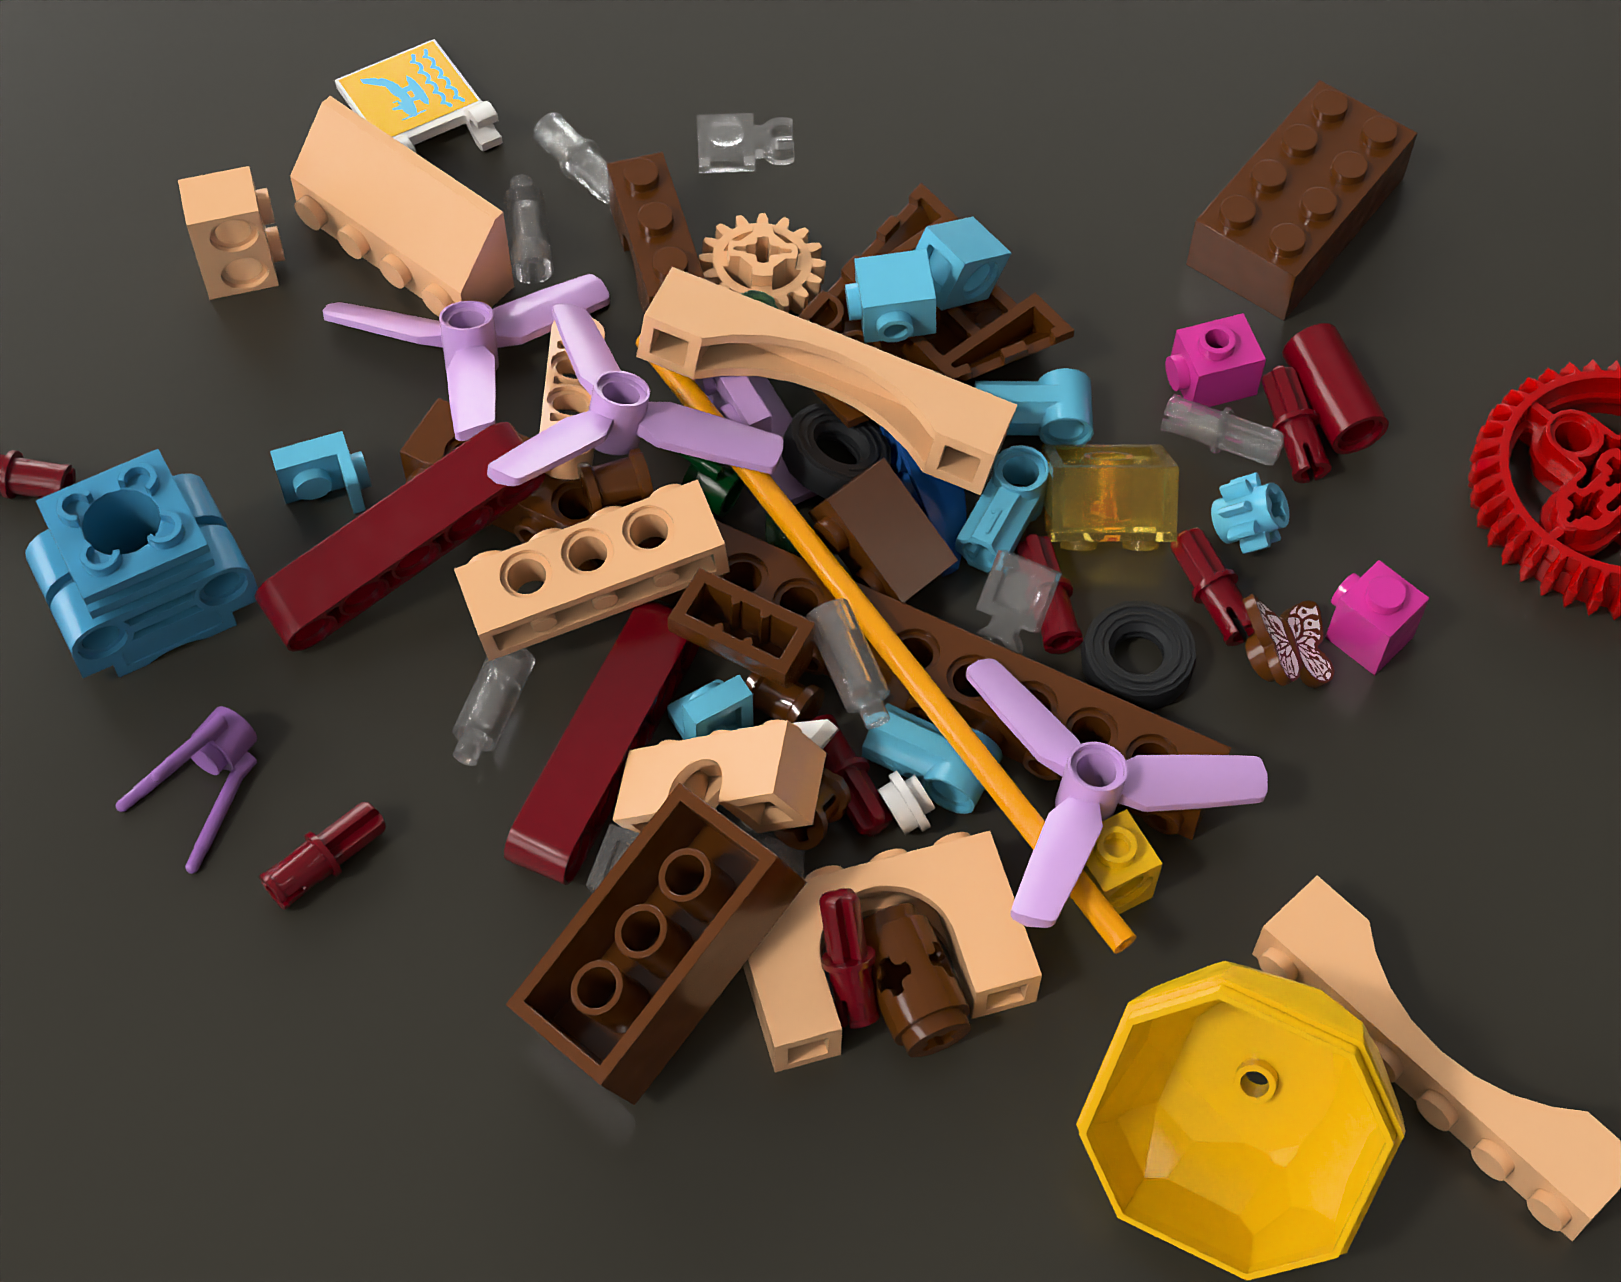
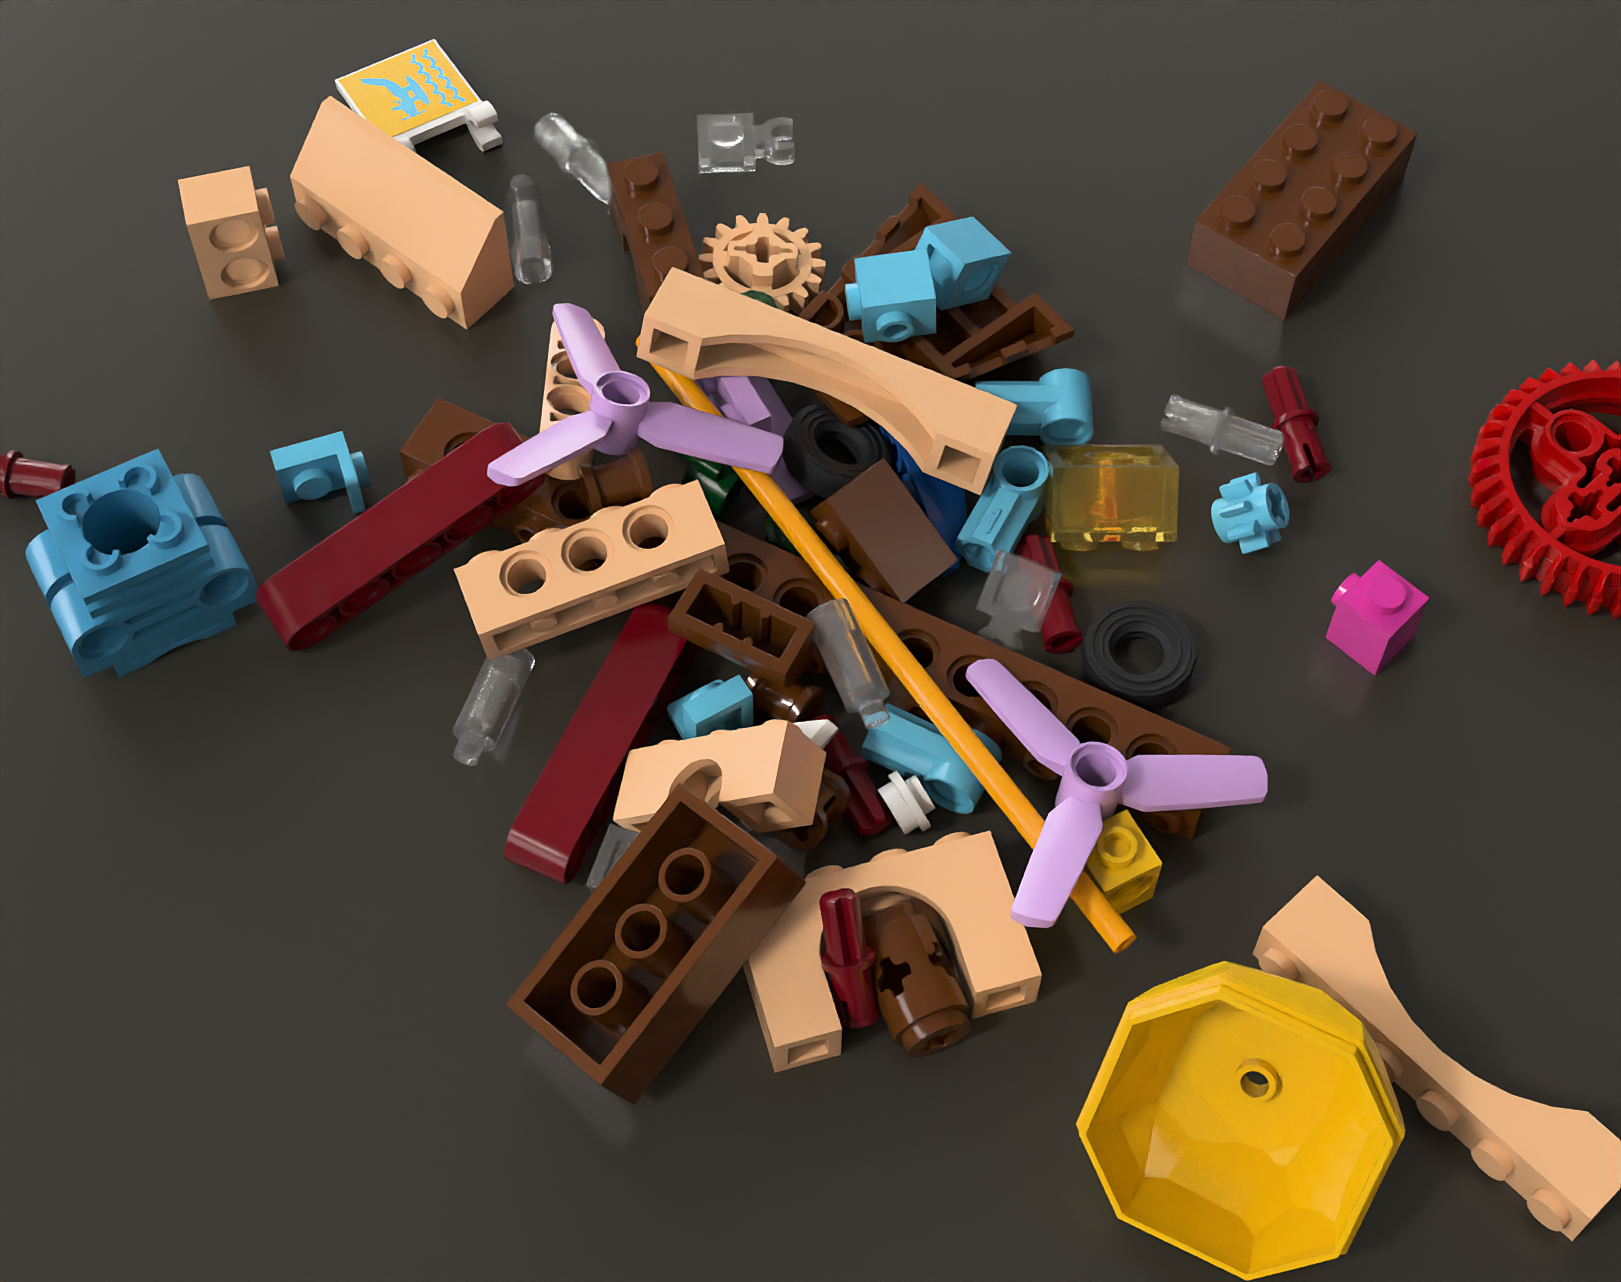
(216, 745): medium lavender plant -> none
(322, 854): dark red axle -> none
(471, 337): lavender piece -> none
(1212, 584): dark red axle -> none
(1216, 361): dark pink brick -> none
(1287, 644): reddish brown animal -> none
(1335, 388): dark red pin -> none

